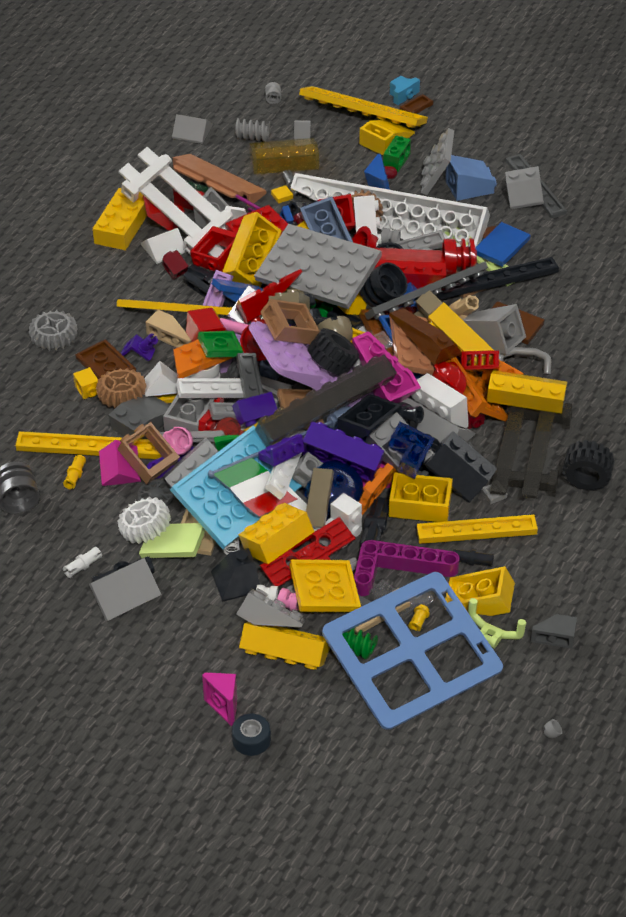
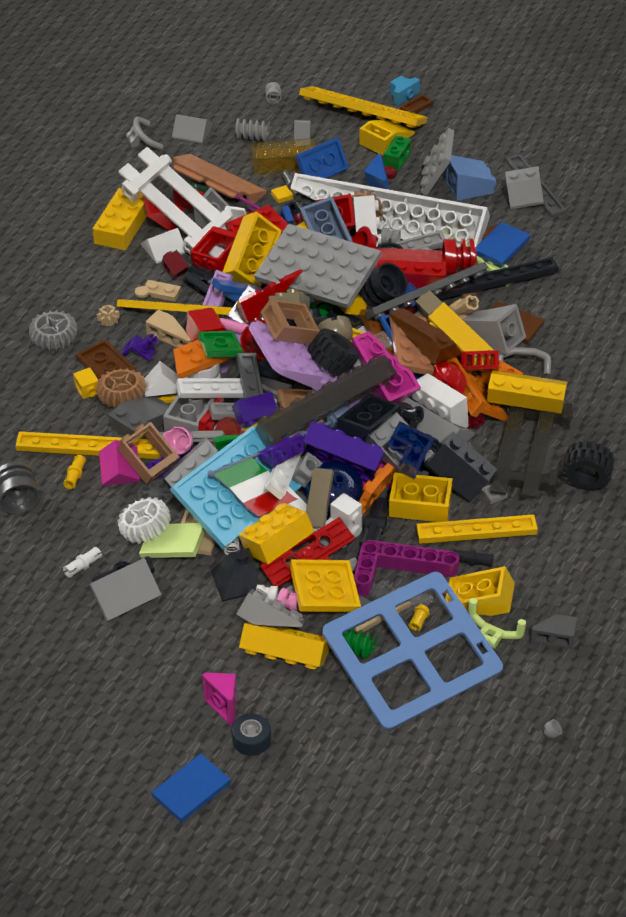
(108, 315): none -> tan gear
(136, 134): none -> light grey piece
(158, 290): none -> tan hinge
(191, 788): none -> blue tile
(323, 159): none -> blue tile

